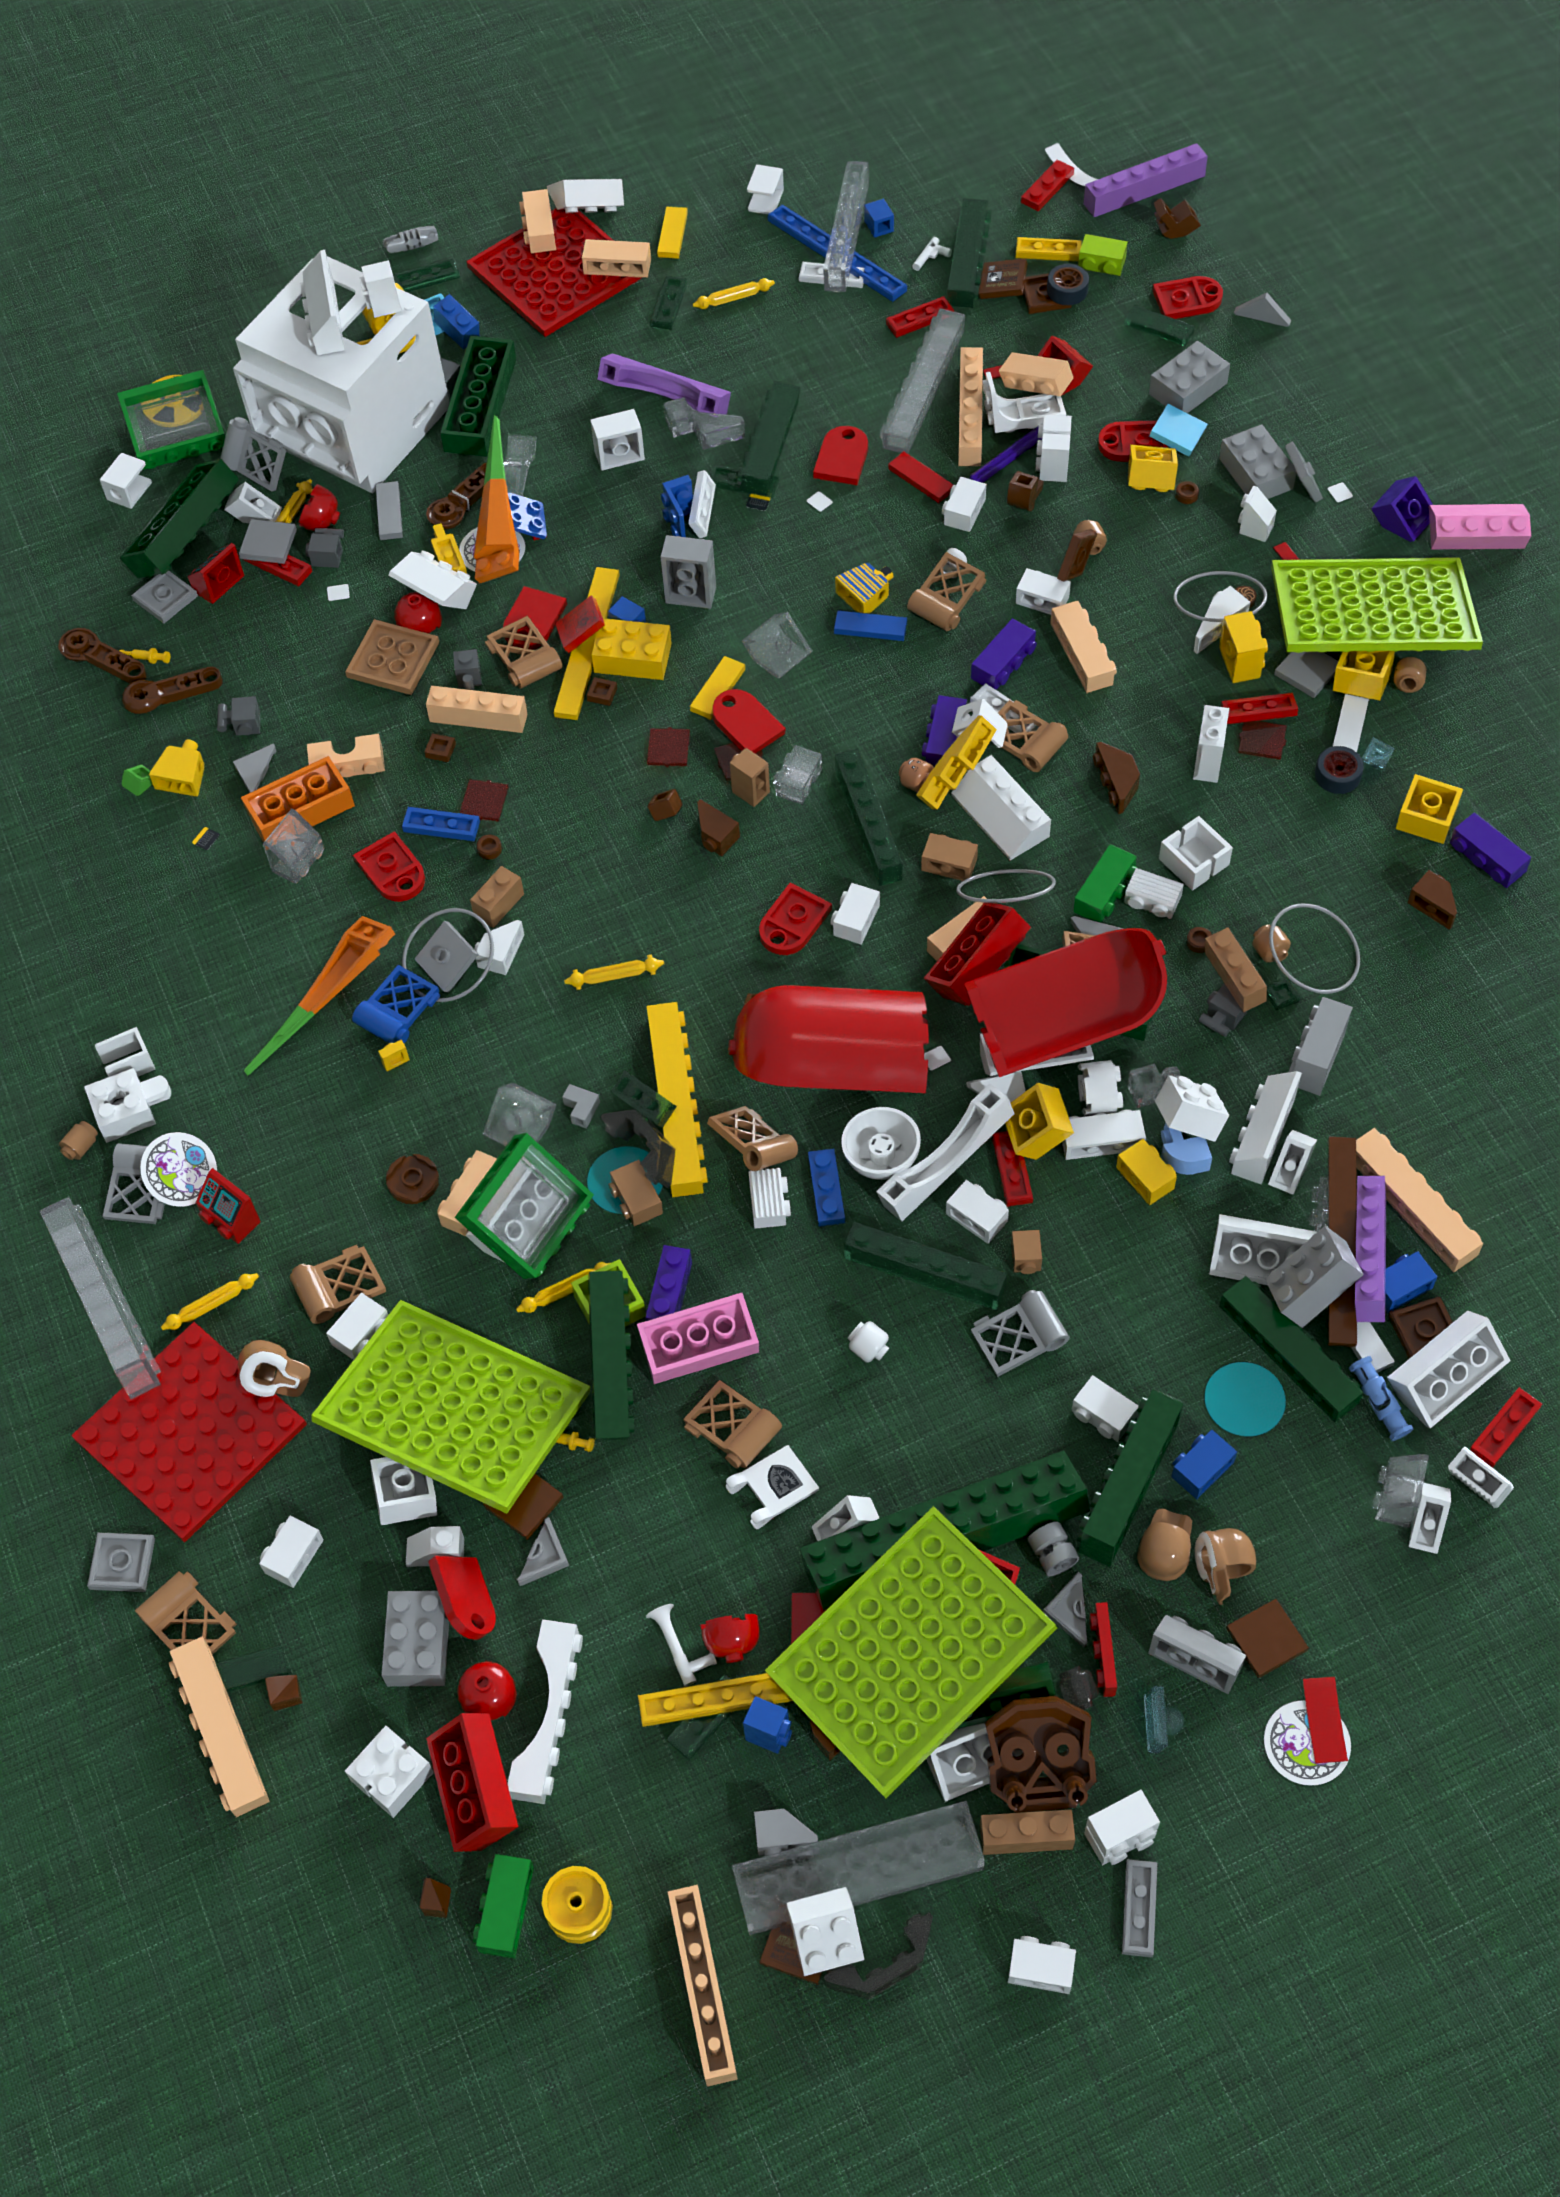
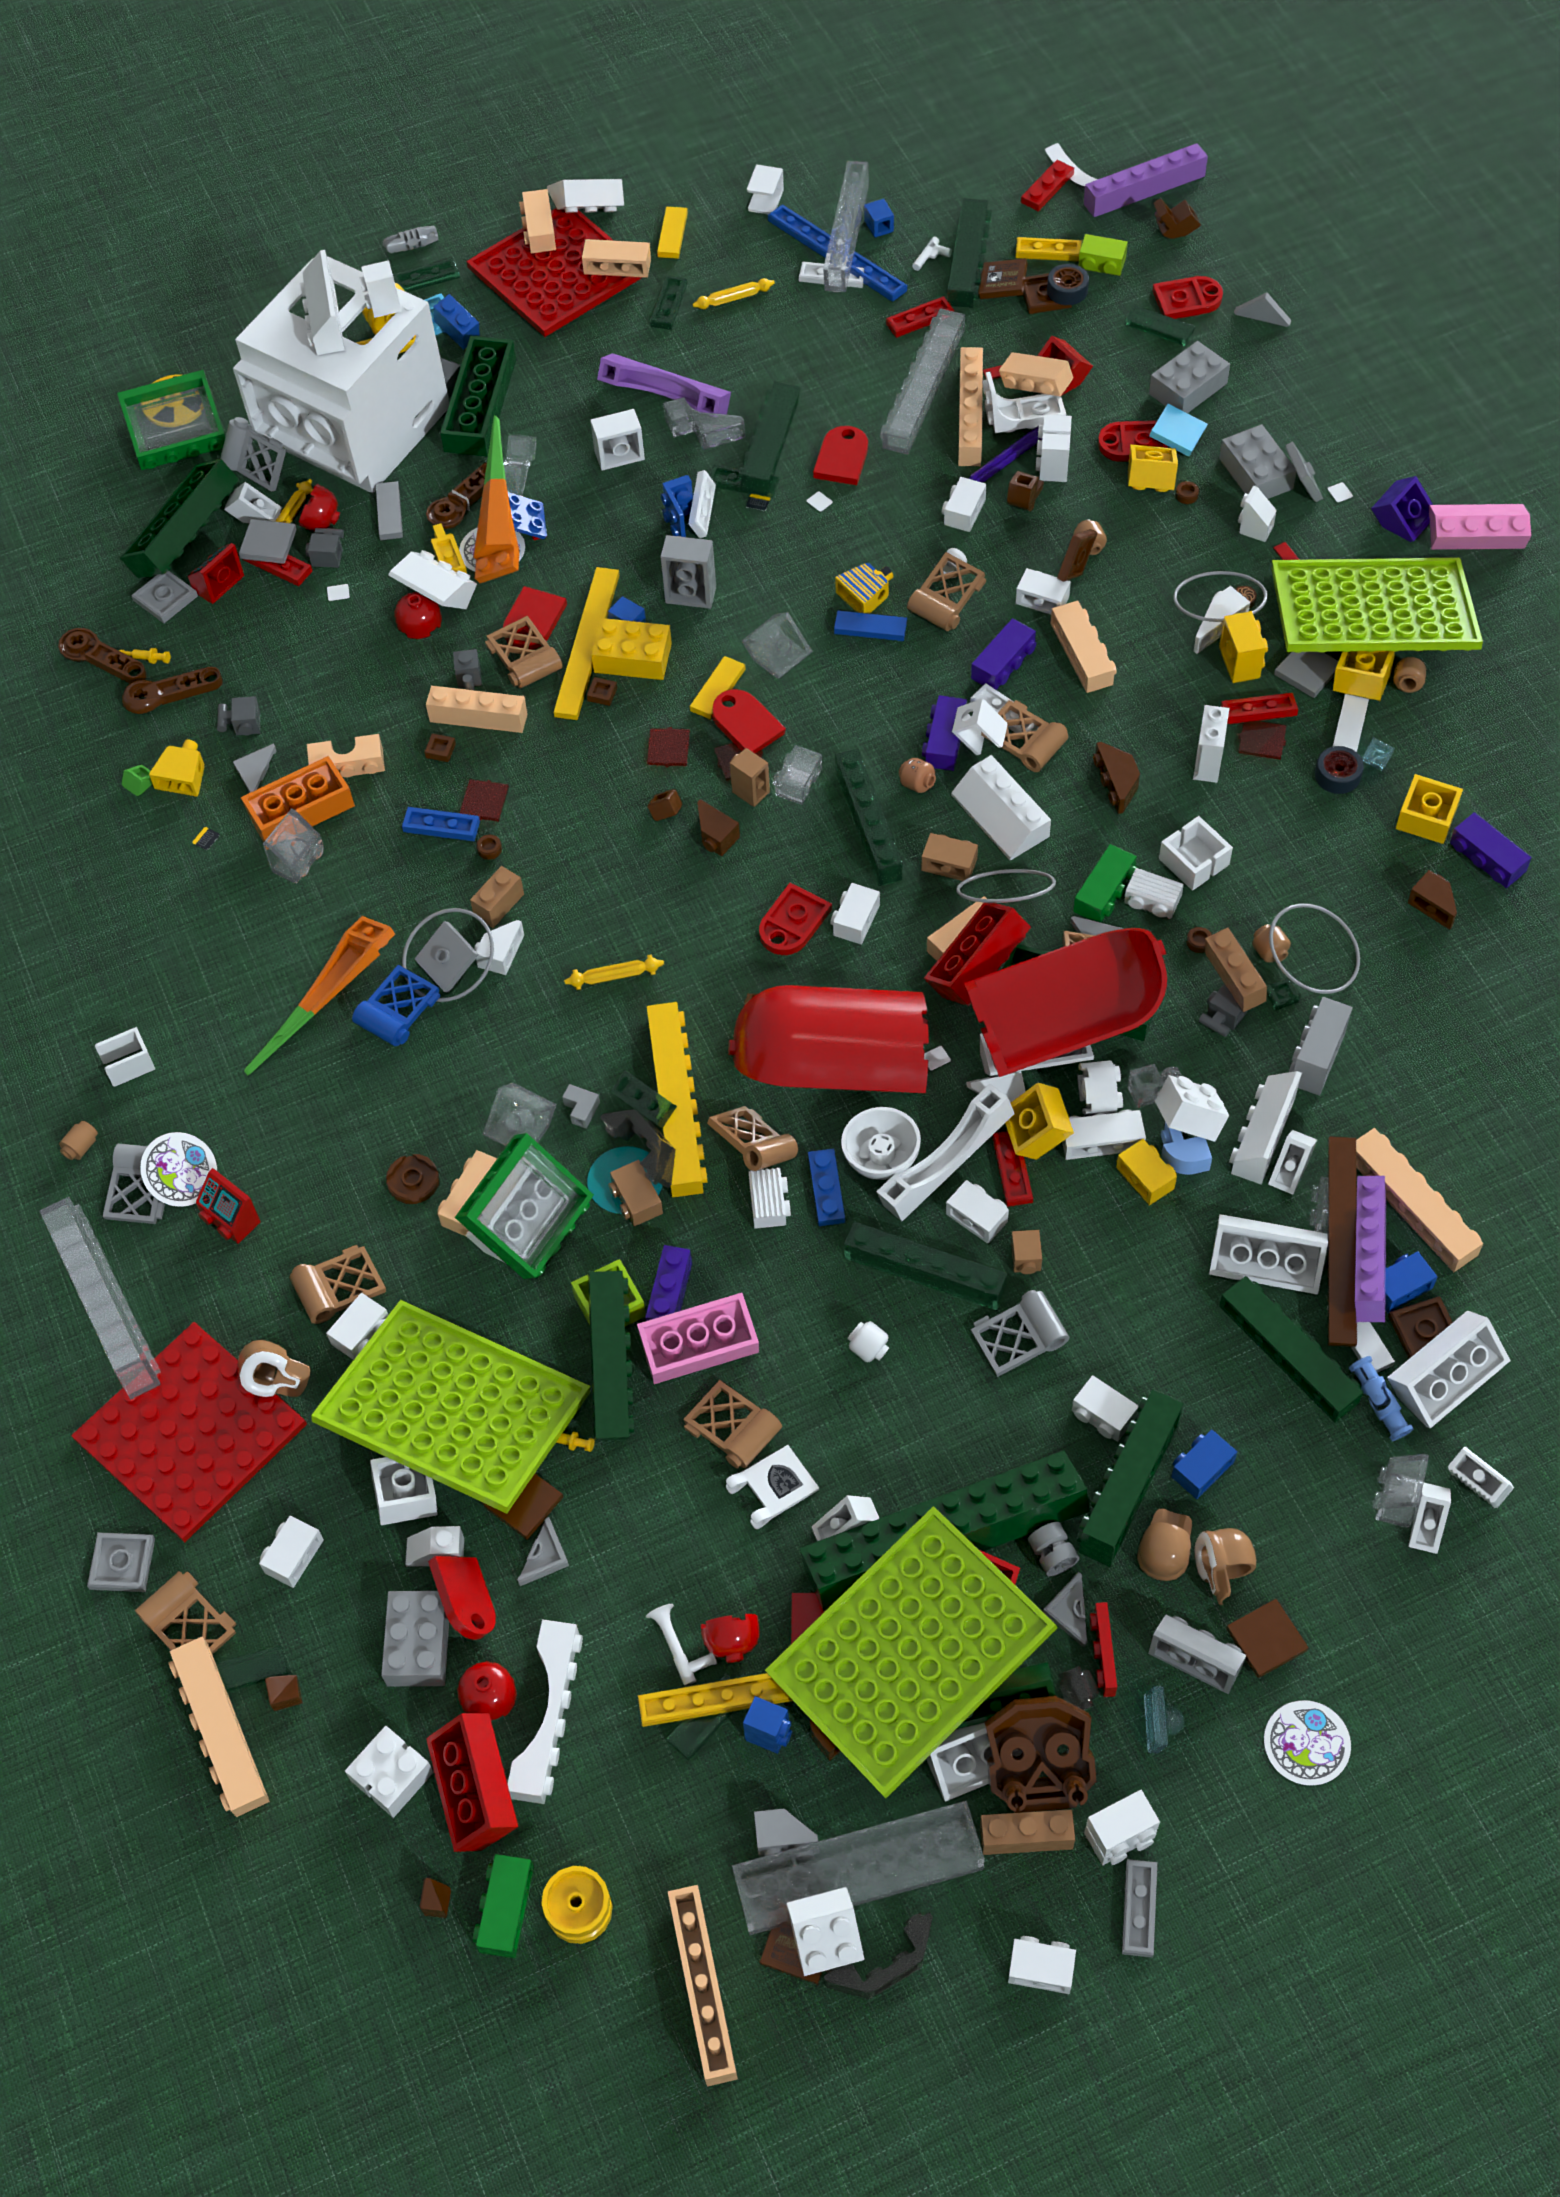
(122, 481): white piece -> none
(126, 1114): white brick -> none
(209, 1301): yellow wheel -> none
(391, 865): red tile -> none
(392, 657): medium nougat plate -> none
(393, 1055): yellow plate -> none
(554, 1291): yellow wheel -> none
(580, 624): red tile -> none
(921, 477): red tile -> none
(959, 758): yellow slope -> none
(1245, 1399): teal sticker -> none
(1313, 1276): light grey brick -> none
(1324, 1720): red sticker -> none
(1505, 1427): red plate -> none

